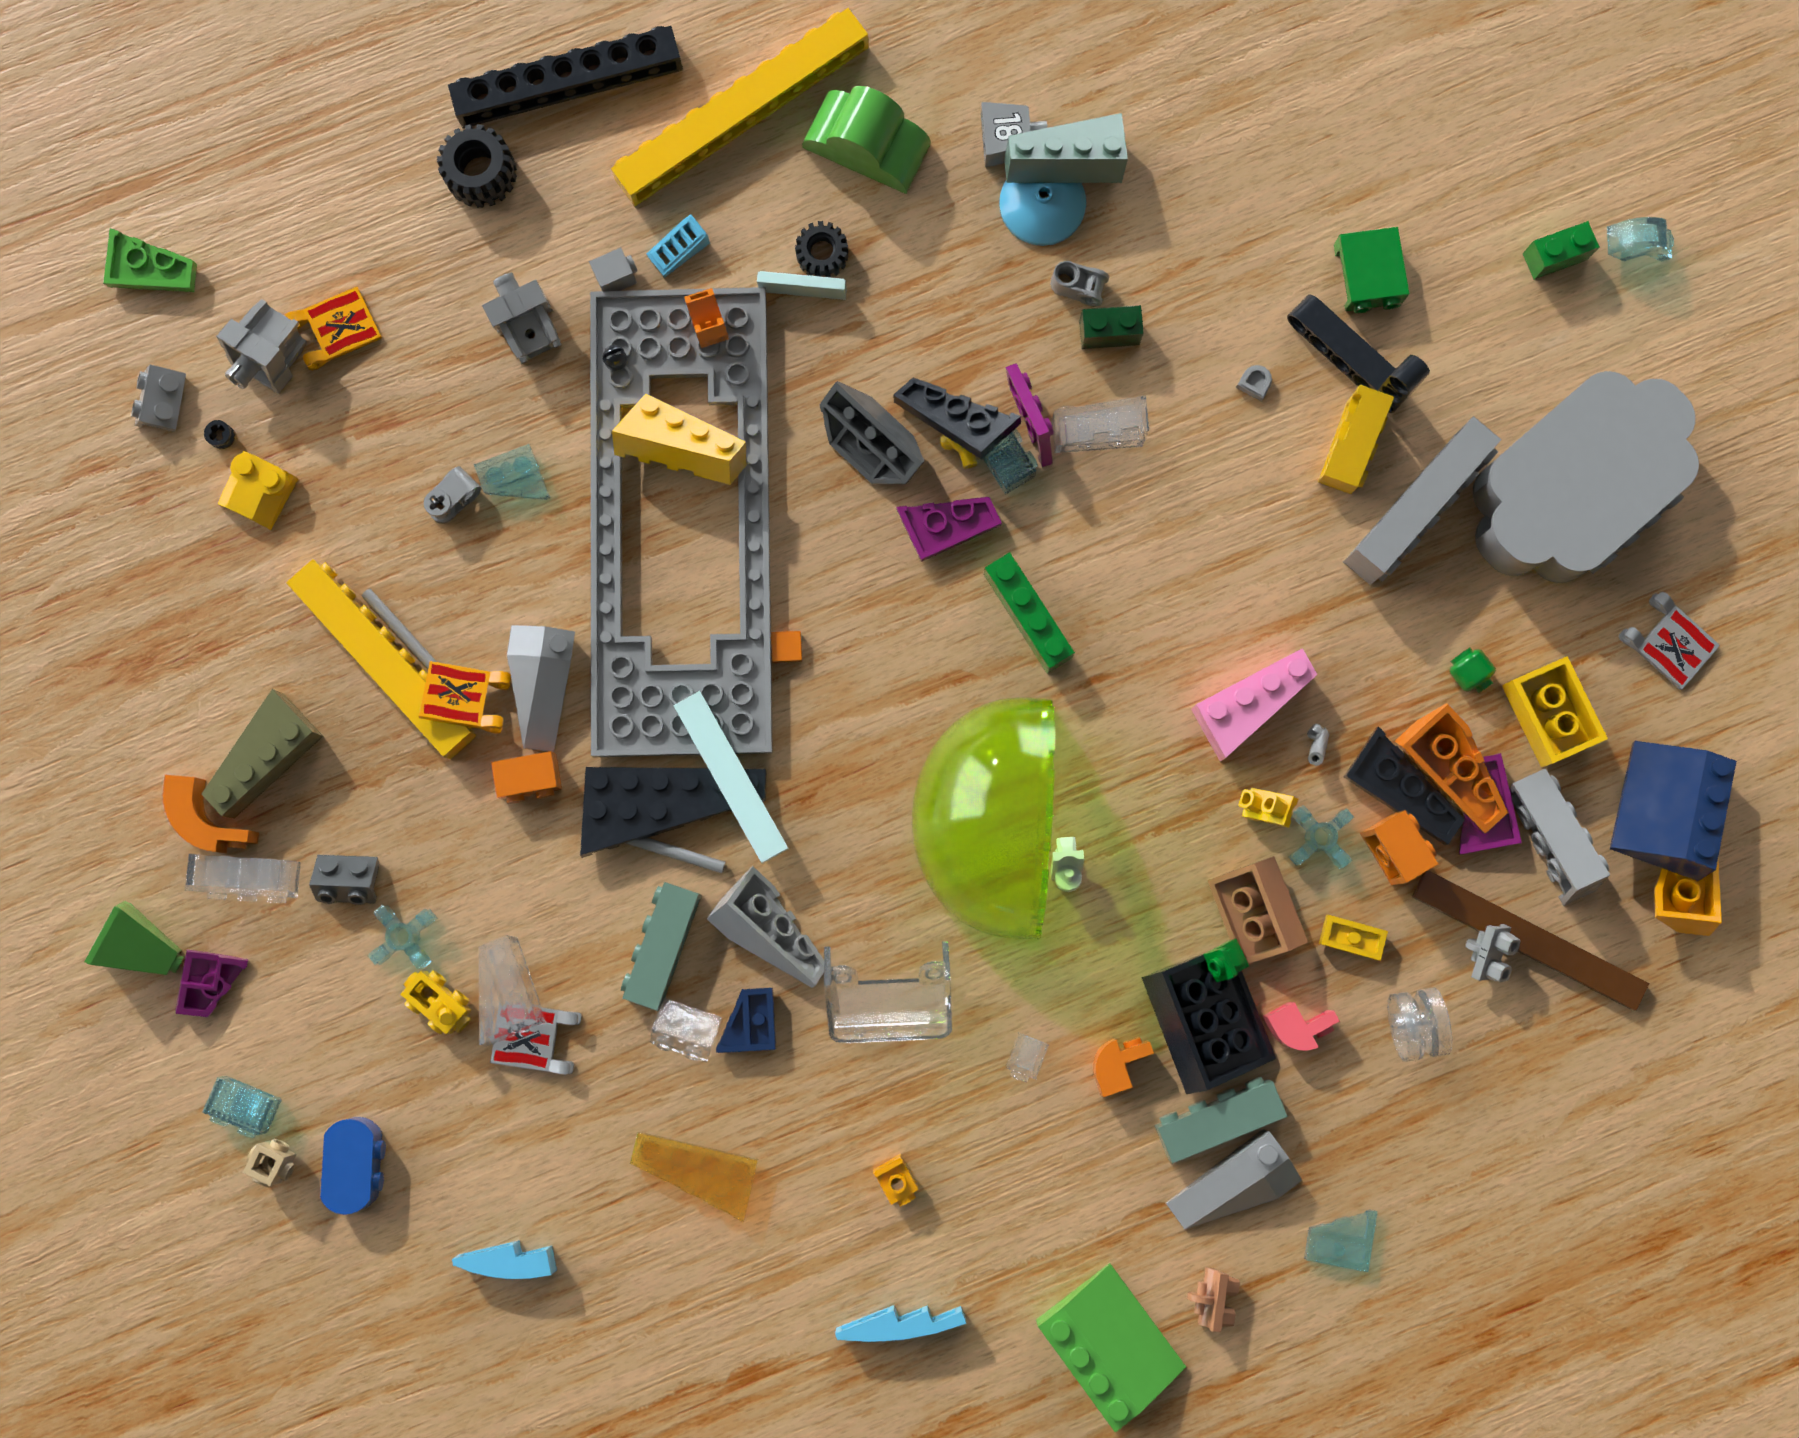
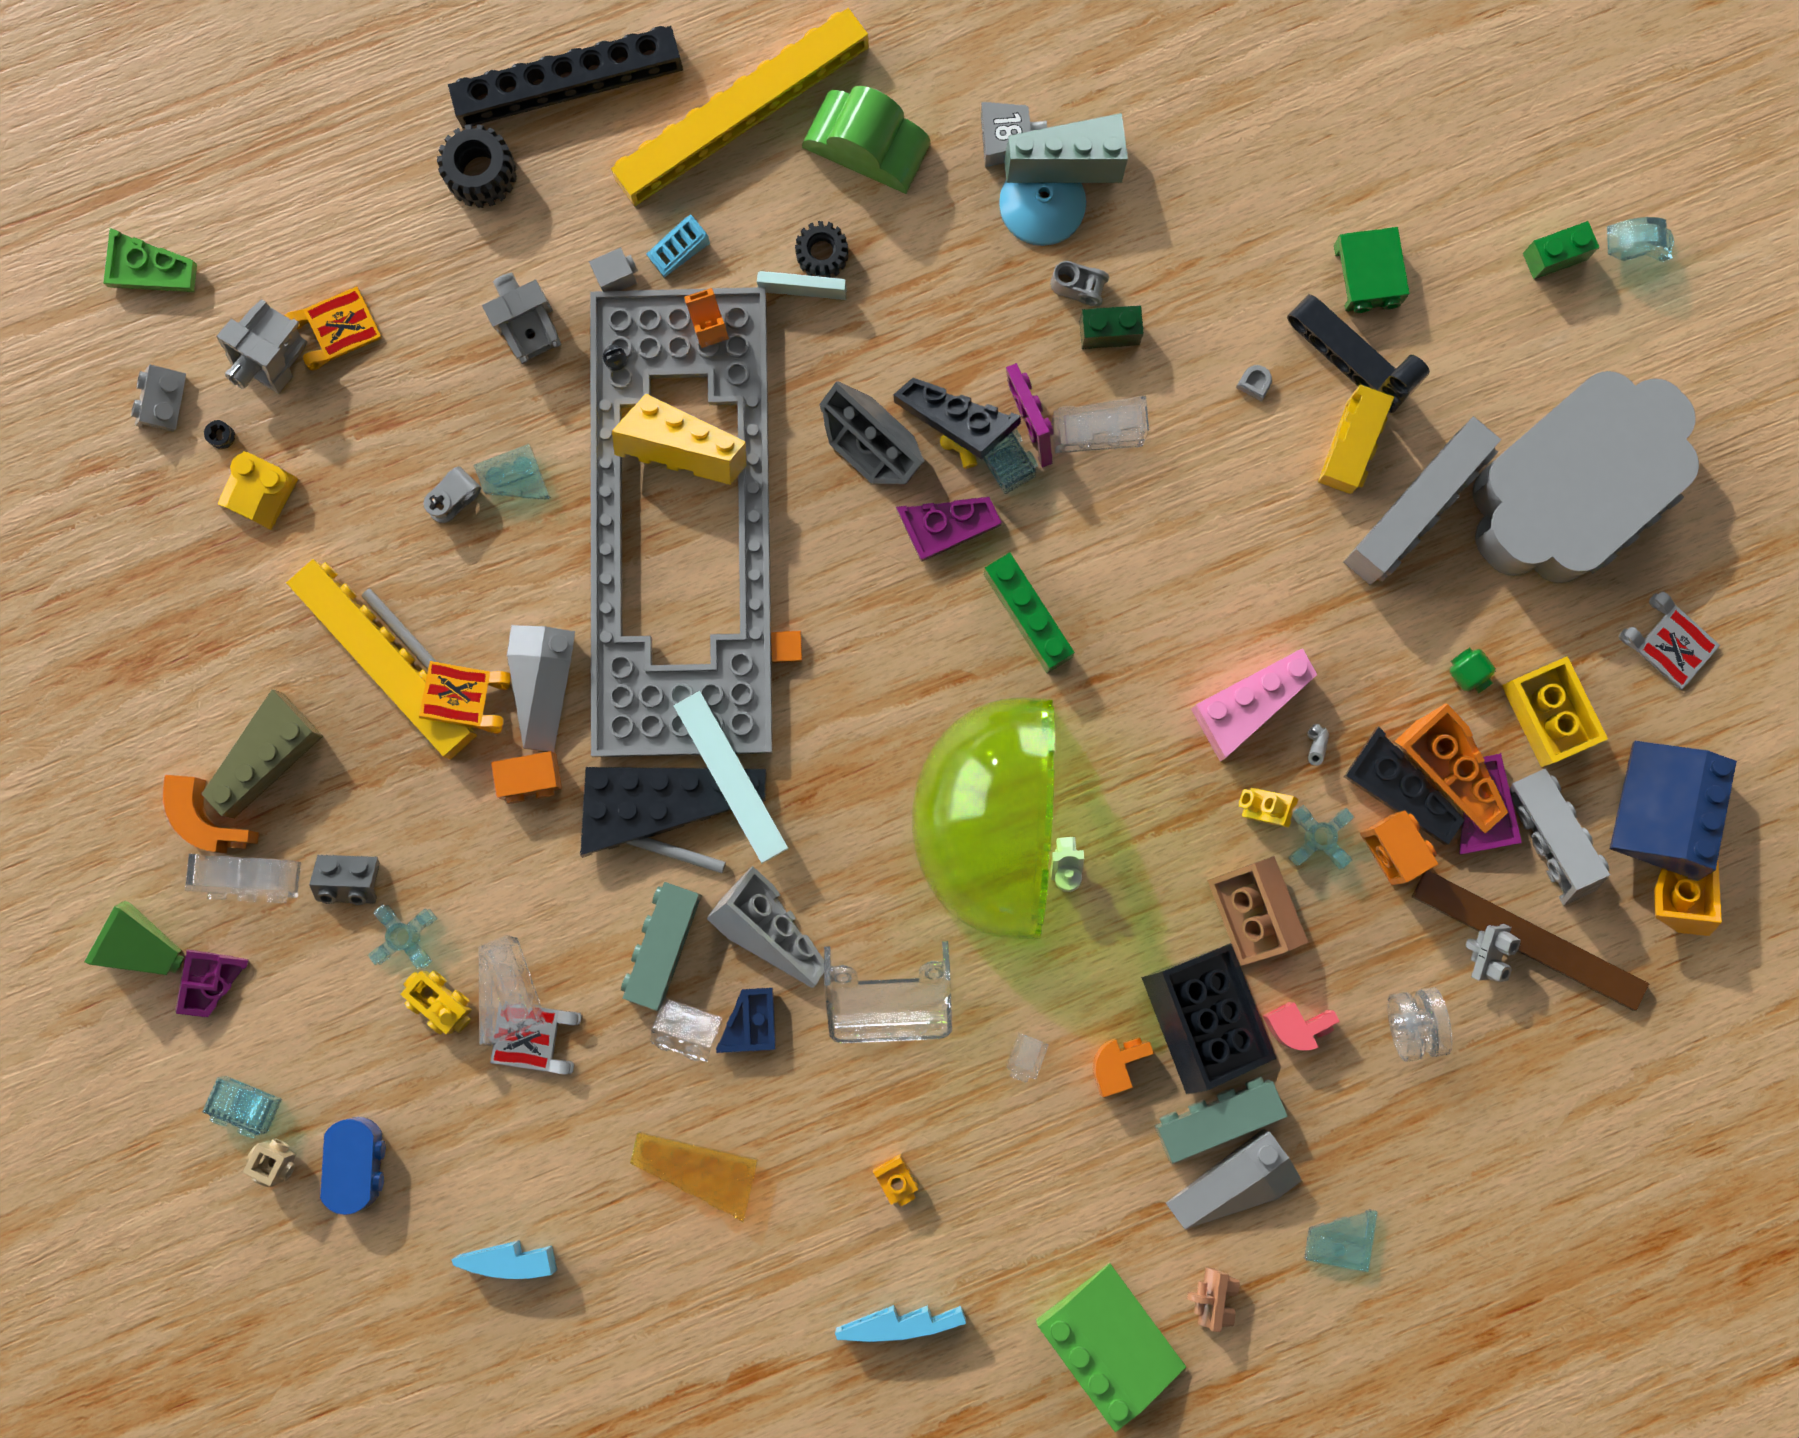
(1226, 960): green bracket -> none
(1353, 937): yellow plate -> none

